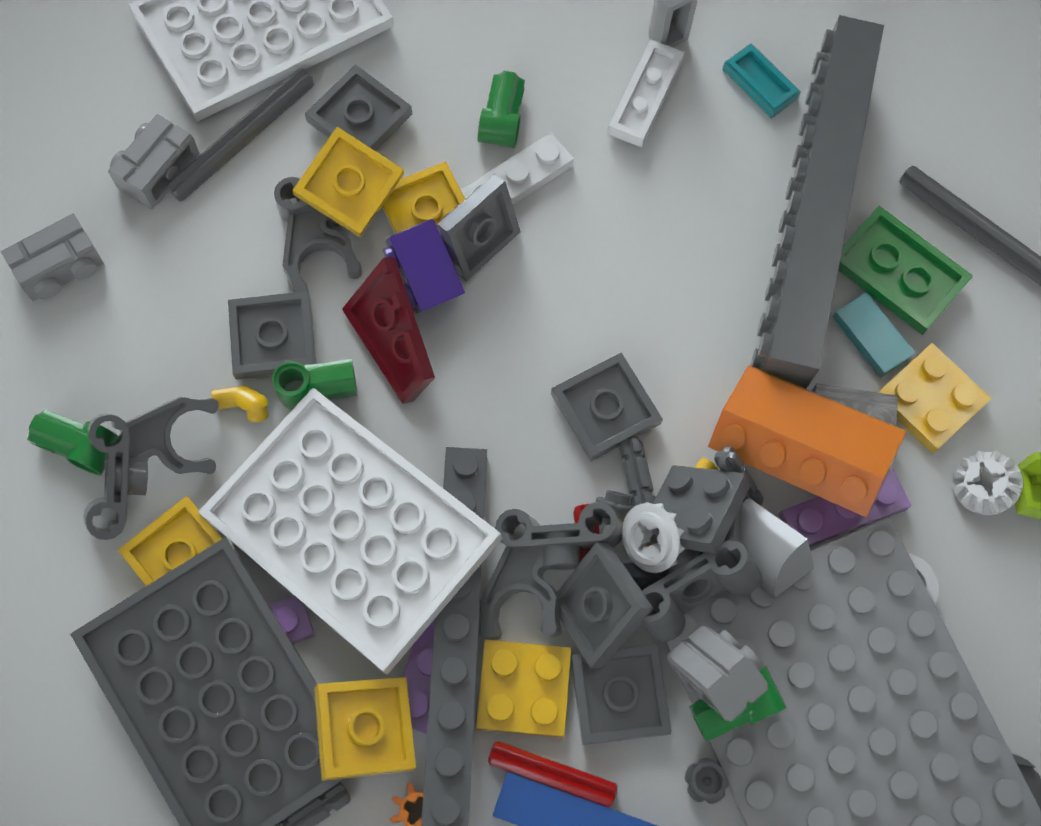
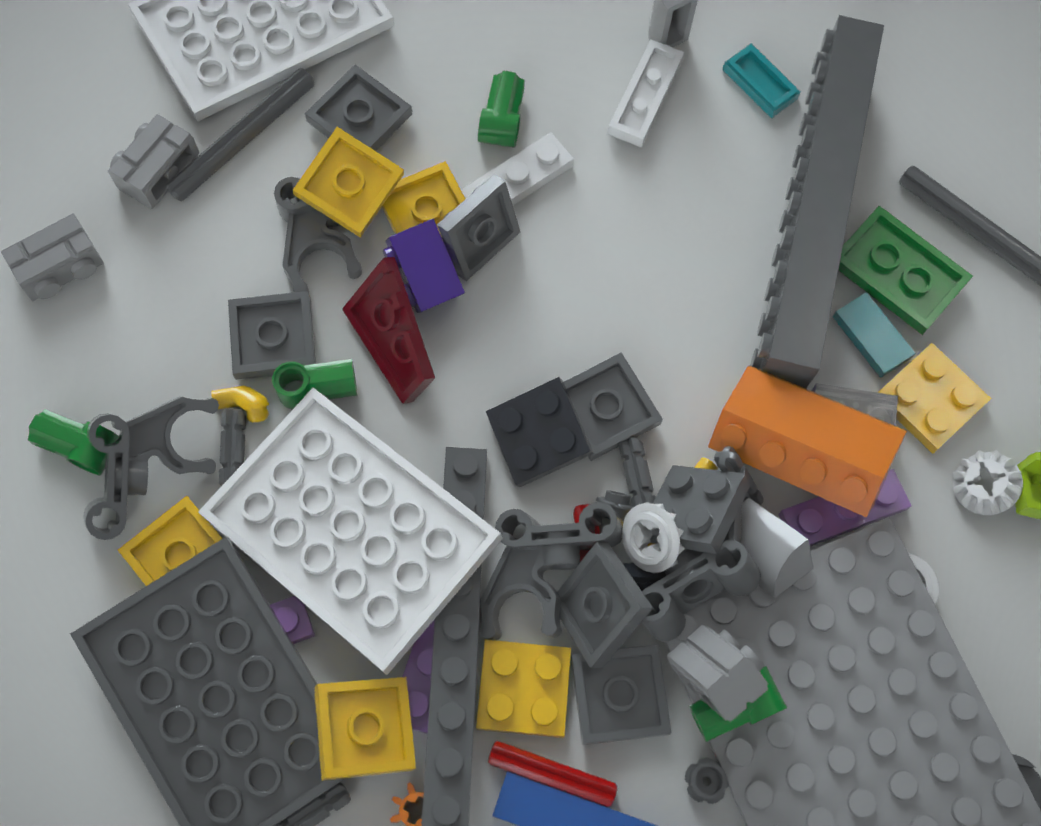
(232, 443): none -> dark grey axle
(539, 432): none -> black plate

